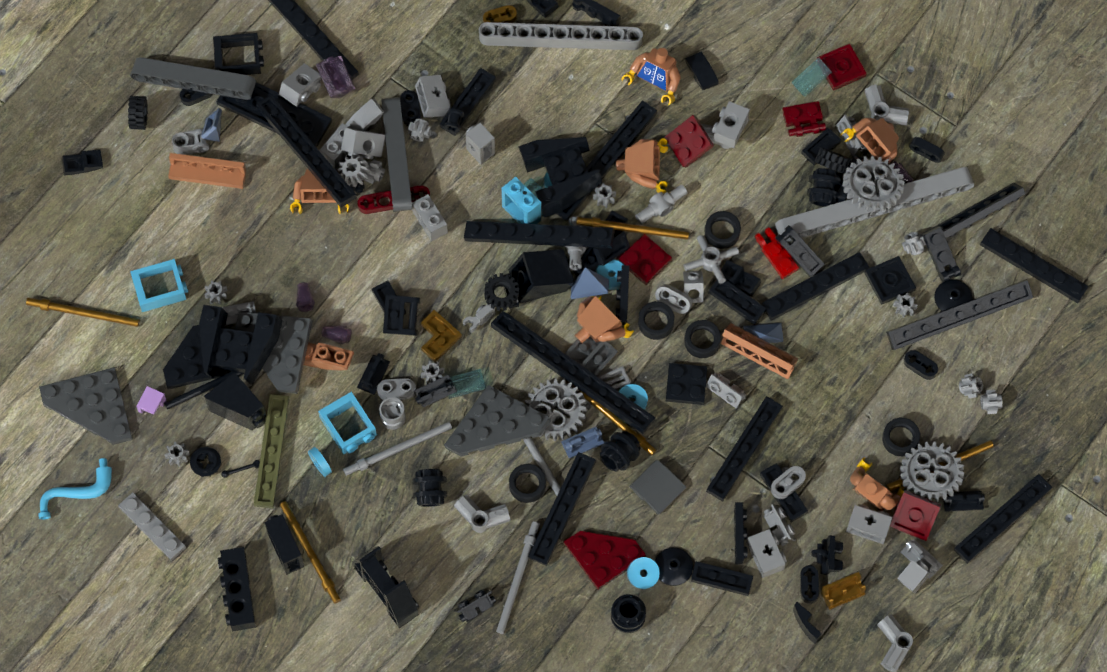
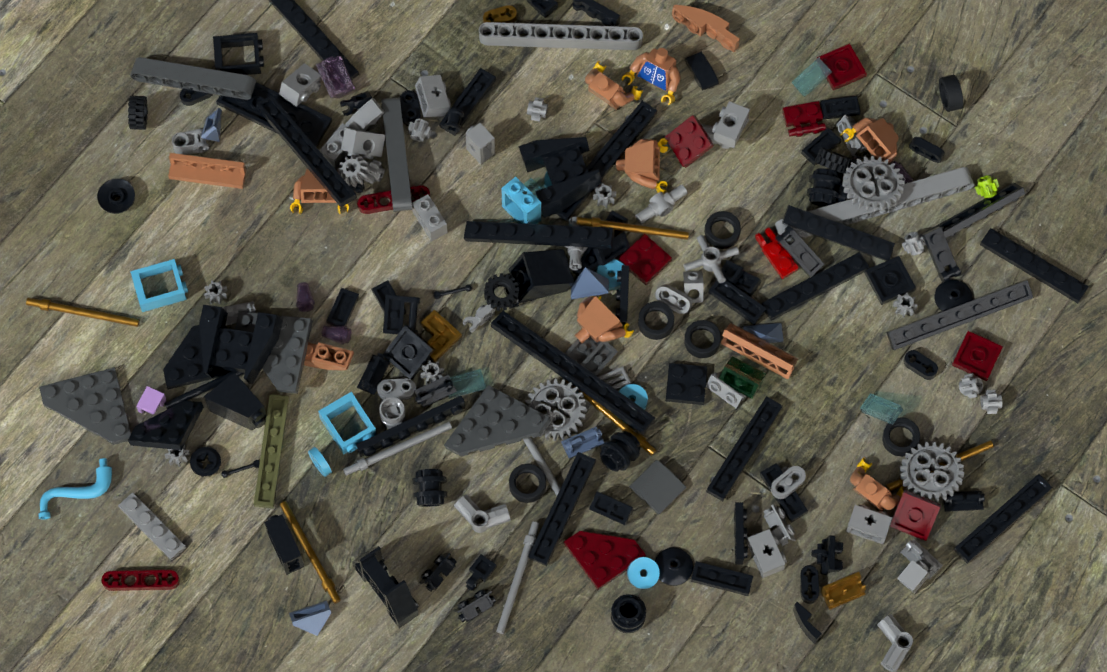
(82, 163): black slope -> none
(112, 189): none -> black dish
(140, 580): none -> dark red beam
(169, 428): none -> black plate
(237, 558): black brick -> none
(311, 618): none -> sand blue slope
(342, 308): none -> black tile
(355, 102): none -> black plate
(408, 352): none -> black plate
(412, 425): none -> black plate
(437, 294): none -> black hinge
(442, 565): none -> black hinge
(481, 569): none -> black plate
(537, 109): none -> light grey gear
(609, 90): none -> nougat torso
(611, 508): none -> black hinge
(702, 21): none -> nougat slope
(742, 377): none -> clear green brick
(838, 233): none -> black plate
(839, 107): none -> black plate
(876, 103): light grey piece -> none
(881, 408): none -> clear light blue tile
(951, 93): none -> black tyre
(977, 355): none -> dark red plate
(987, 186): none -> lime gear

